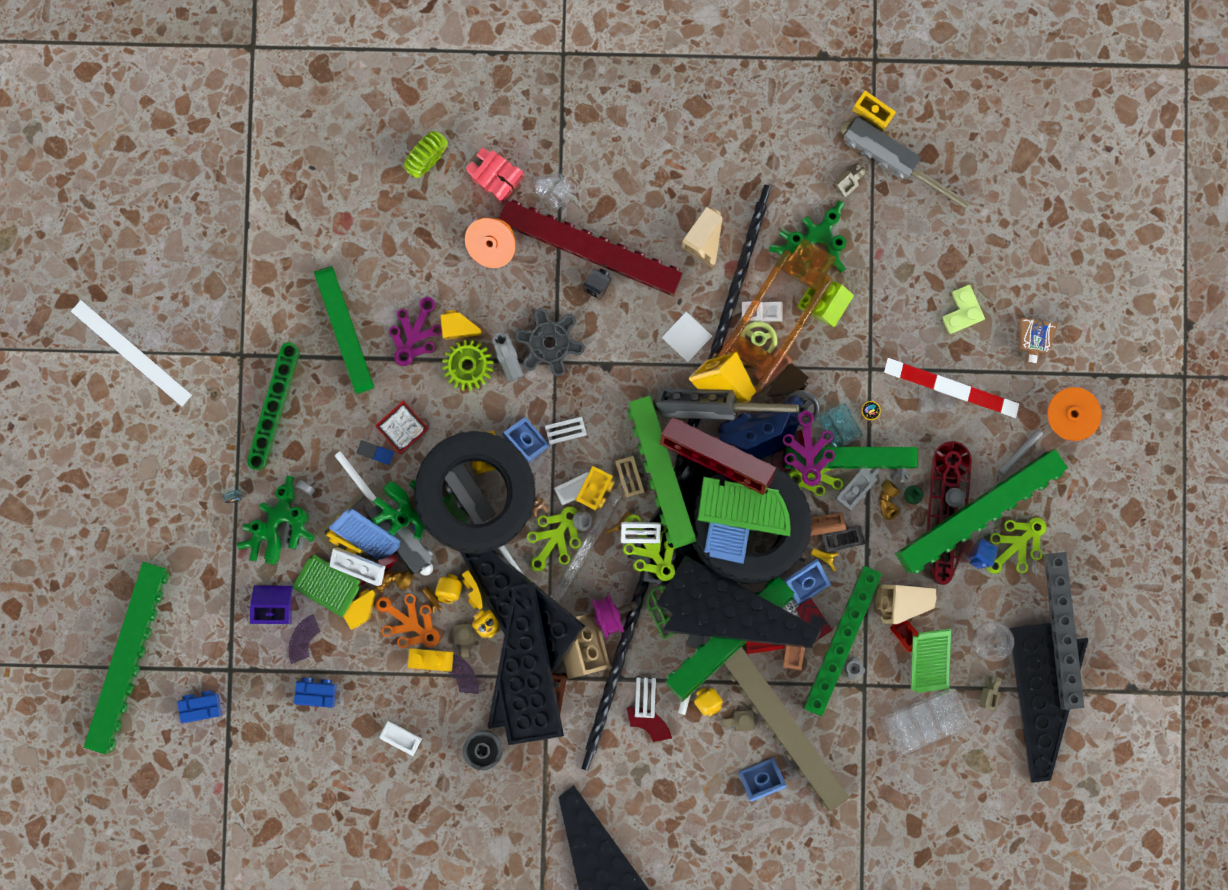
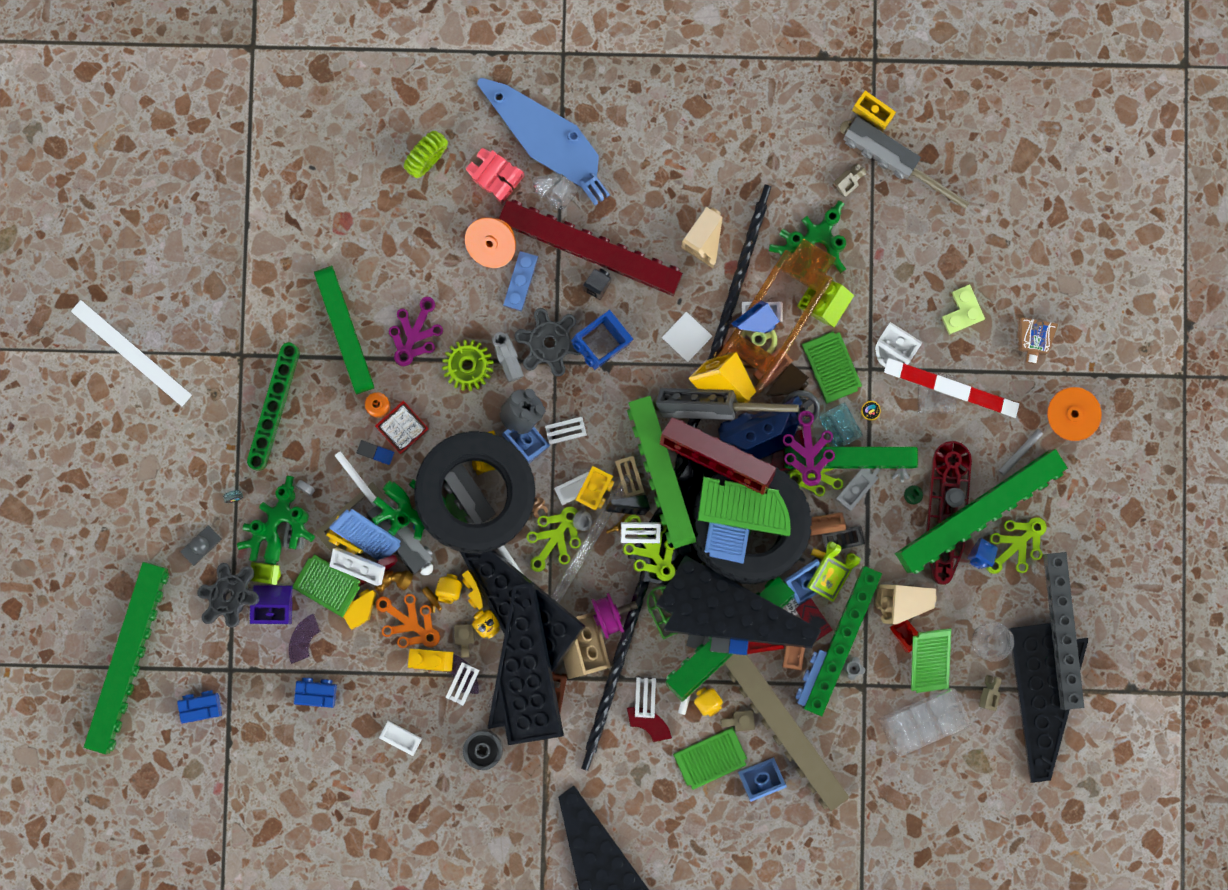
(201, 545): none -> dark grey tile
(217, 595): none -> dark grey plate
(265, 573): none -> lime tile
(381, 410): none -> orange head
(457, 326): yellow slope -> none
(469, 668): none -> white tile
(520, 281): none -> medium blue plate
(522, 411): none -> dark grey brick
(547, 137): none -> medium blue wing
(614, 327): none -> blue window
(631, 505): none -> black slope
(711, 758): none -> bright green window
(729, 646): none -> sticker
(757, 319): none -> slope
(810, 677): none -> medium blue plate
(832, 366): none -> bright green window
(832, 573): none -> lime flag
(888, 508): pearl gold arm -> none
(896, 345): none -> white slope

